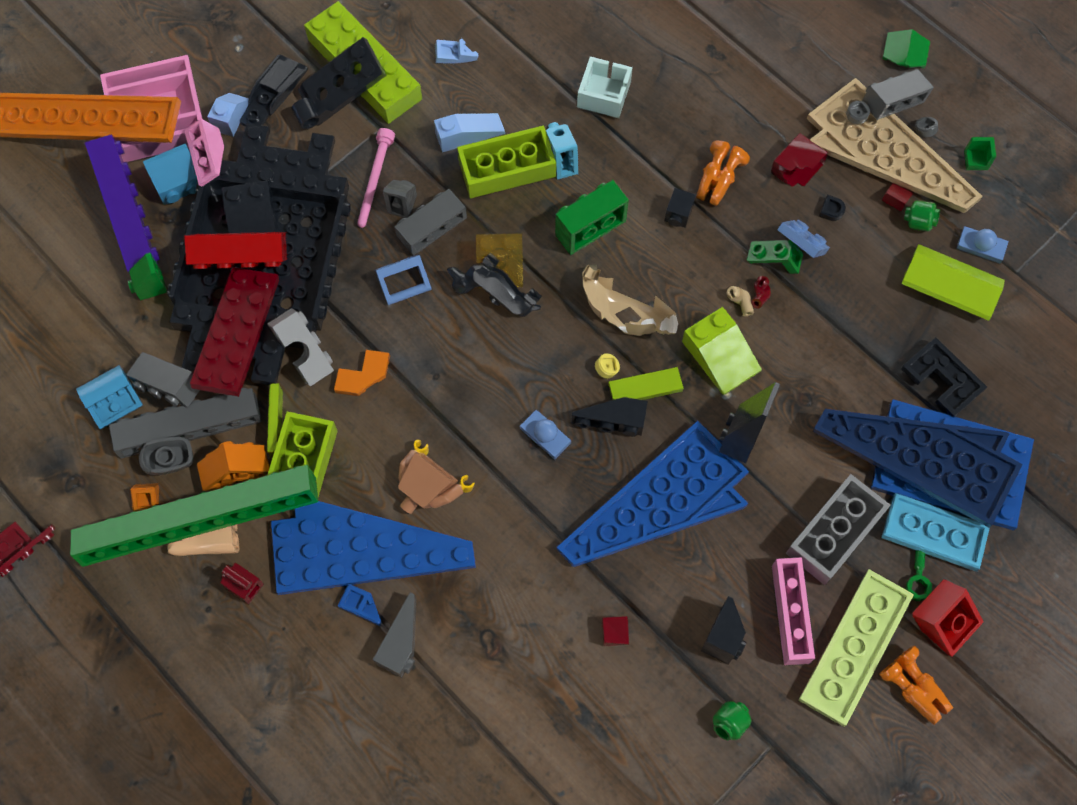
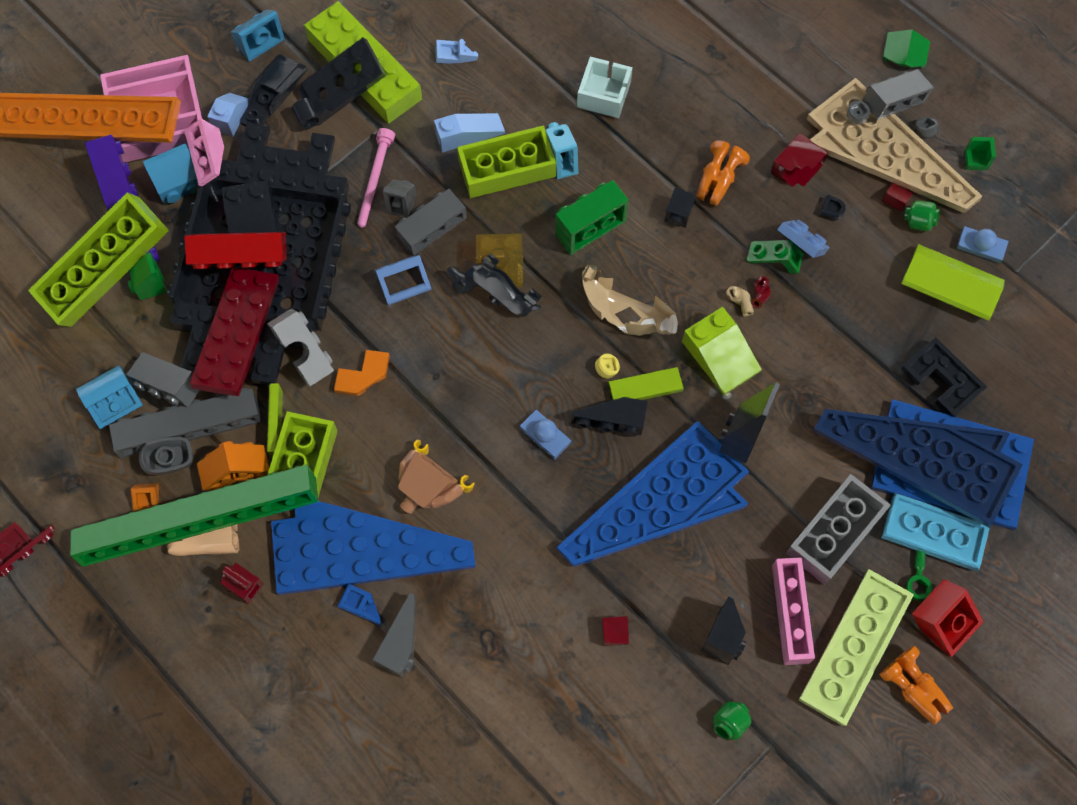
(98, 260): none -> lime brick
(258, 34): none -> dark azure slope

